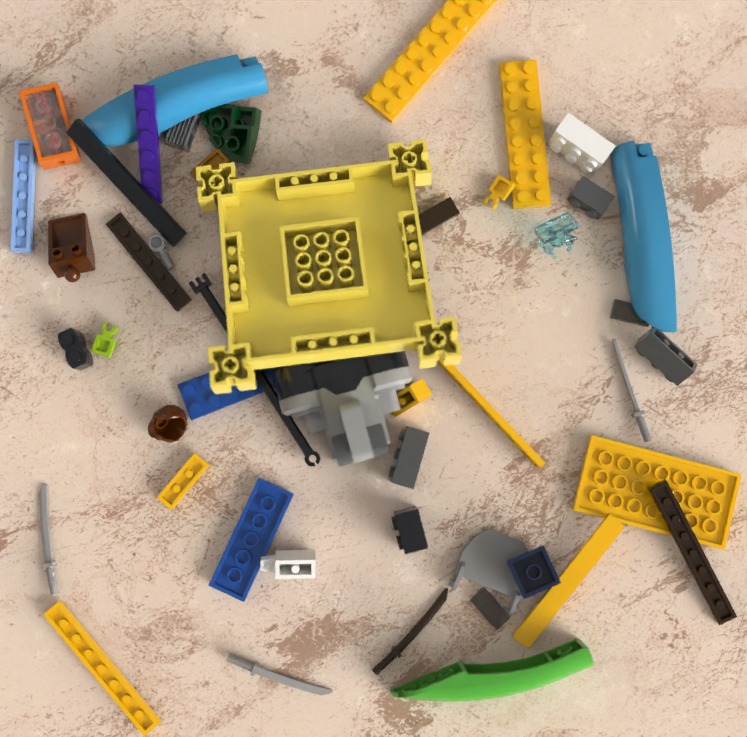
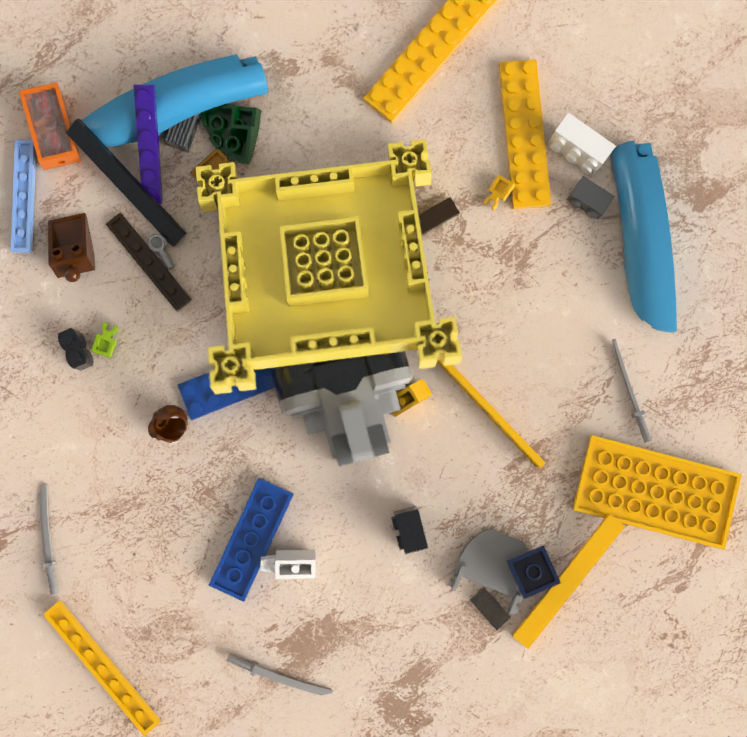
(183, 481): yellow plate -> none
(203, 288): black hinge -> none
(396, 651): dark brown sword -> none
(408, 457): dark grey brick -> none
(496, 680): bright green slope -> none
(554, 232): clear light blue piece -> none
(624, 312): clear smoke tile -> none
(665, 356): dark grey brick -> none
(692, 552): dark brown tile -> none

